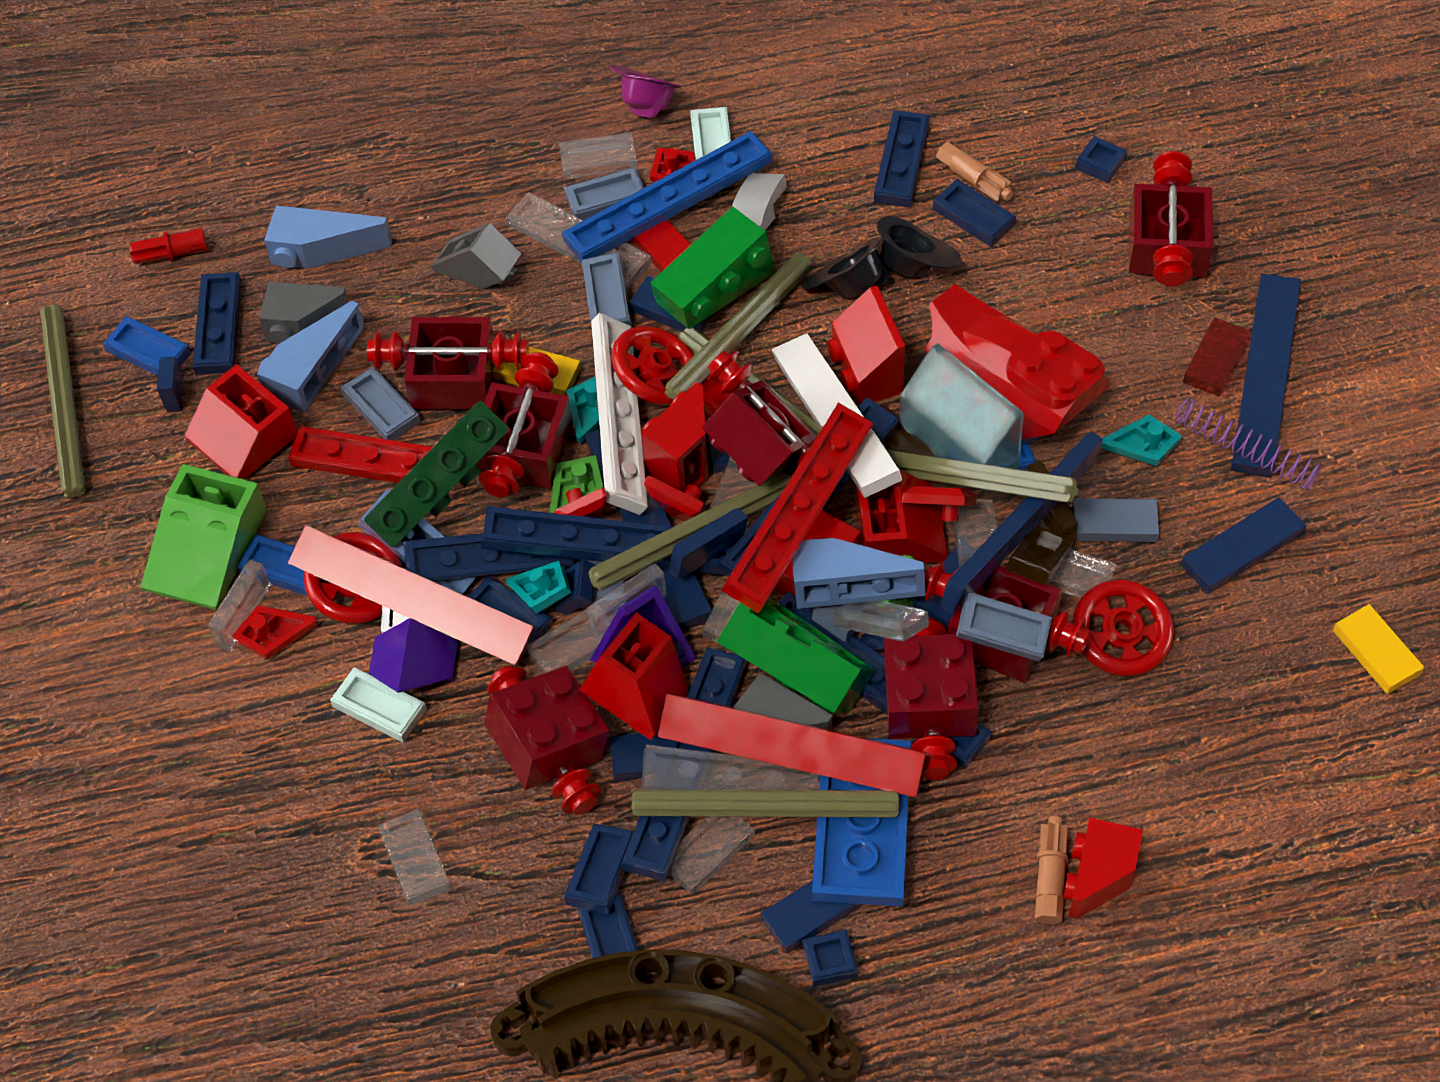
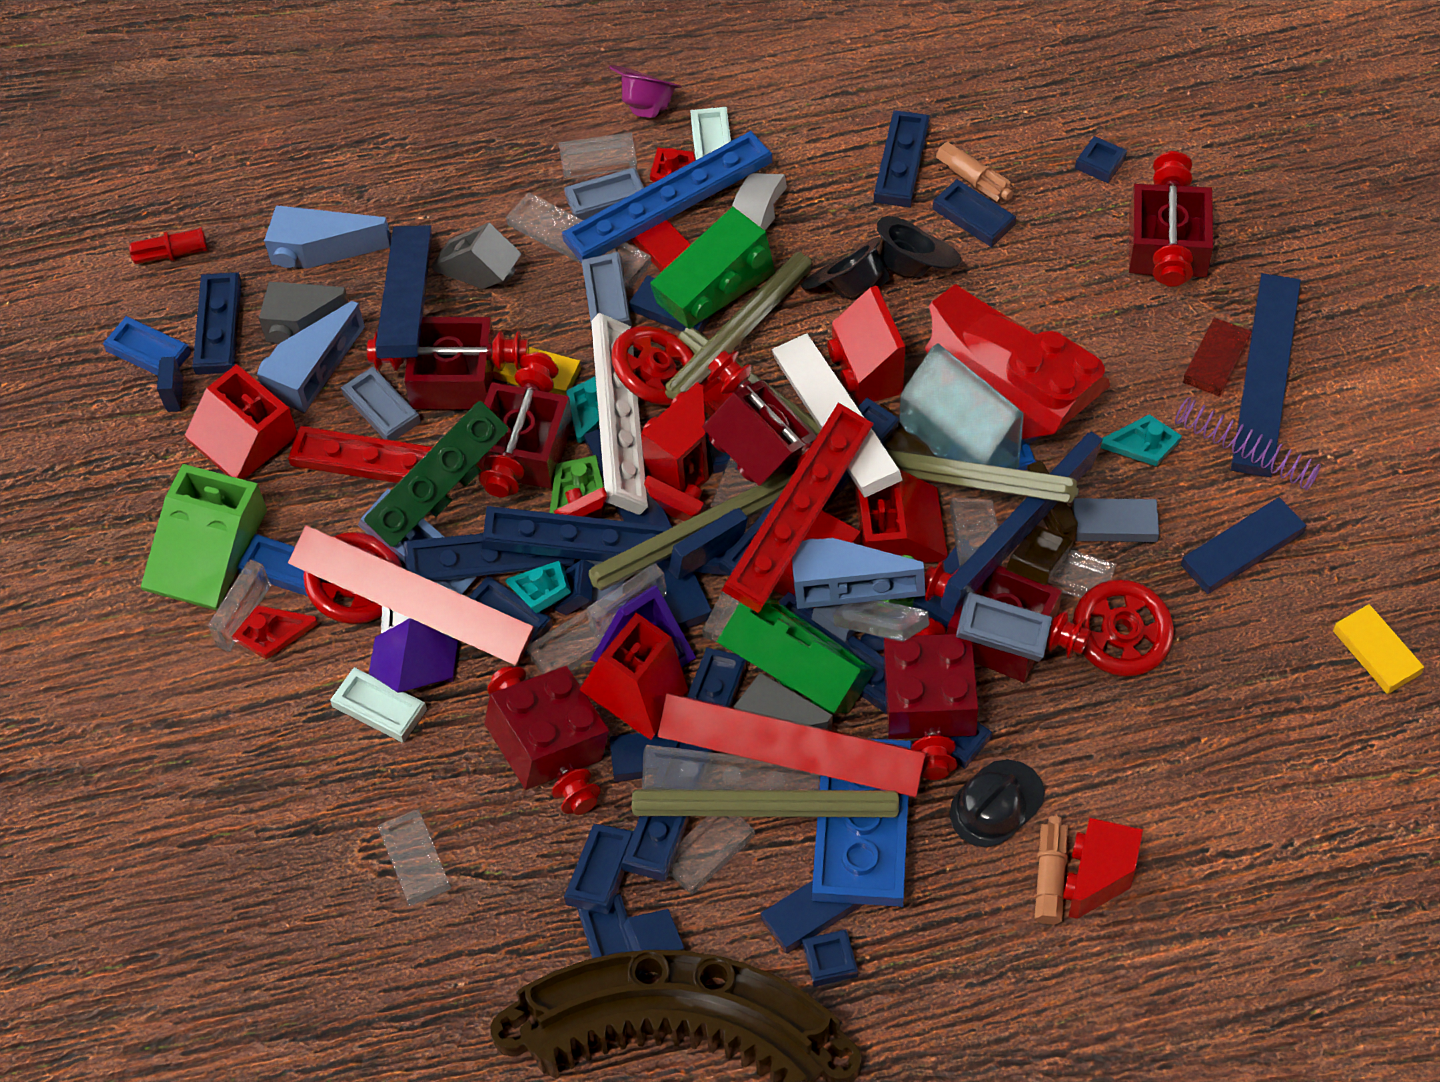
(62, 402): olive axle -> none
(404, 292): none -> dark blue tile
(653, 932): none -> dark blue tile
(948, 497): red piece -> none
(996, 803): none -> black piece

